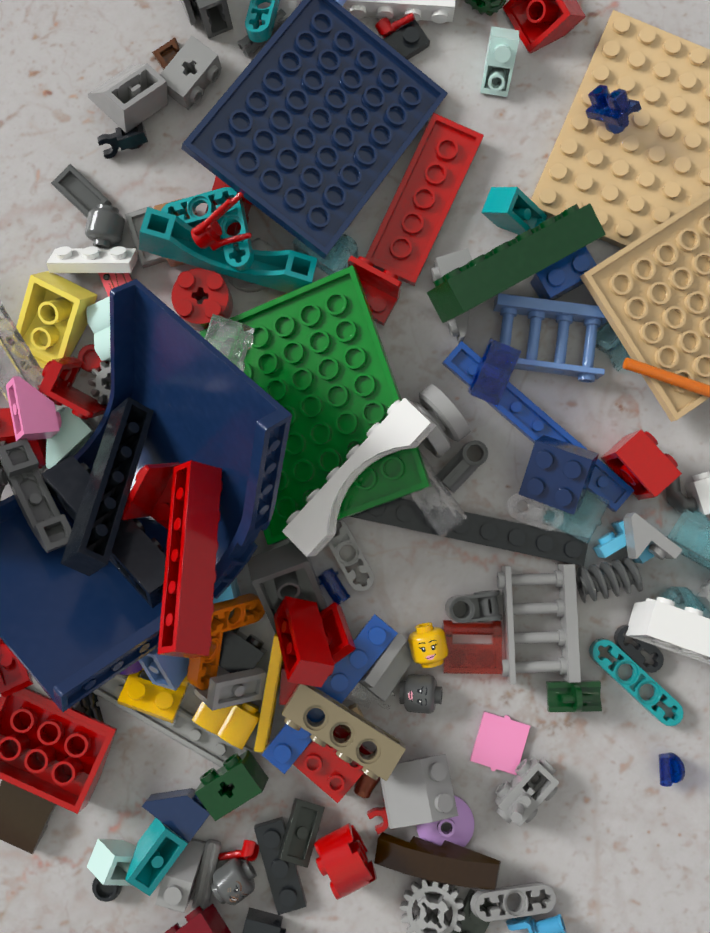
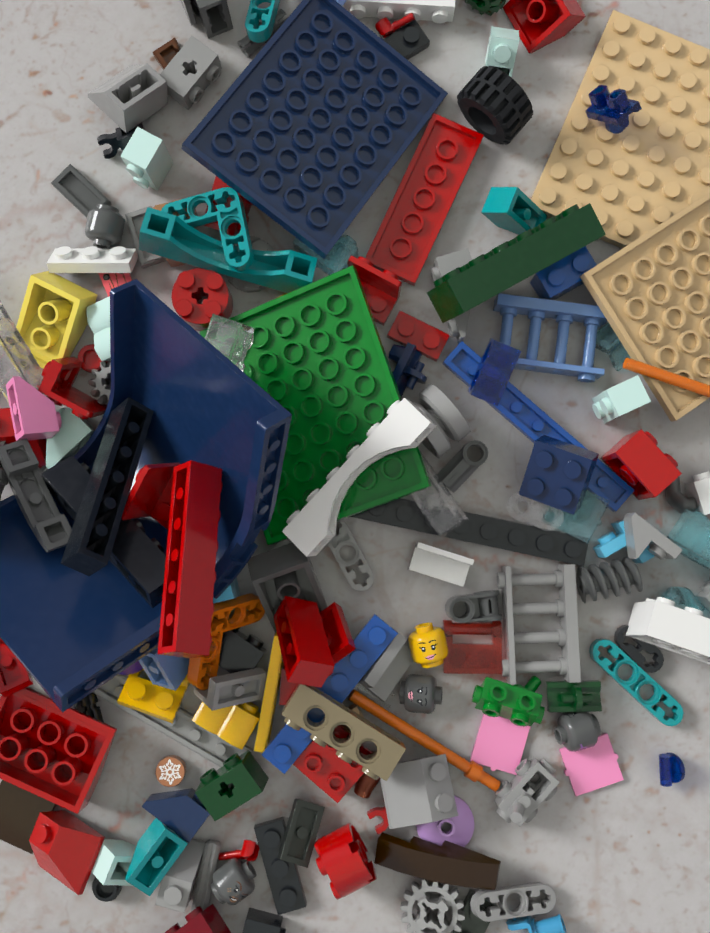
(65, 848): none -> red slope
(147, 159): none -> light aqua brick
(170, 770): none -> nougat tile
(209, 231): red plant -> none
(333, 586): clear blue pin -> none
(408, 367): none -> dark blue hips
(426, 338): none -> red plate
(440, 564): none -> white panel
(471, 769): none -> orange bar
(495, 105): none -> black tyre
(512, 702): none -> green brick
(577, 730): none -> dark grey head
(592, 766): none -> bright pink piece
(620, 399): none -> light aqua brick

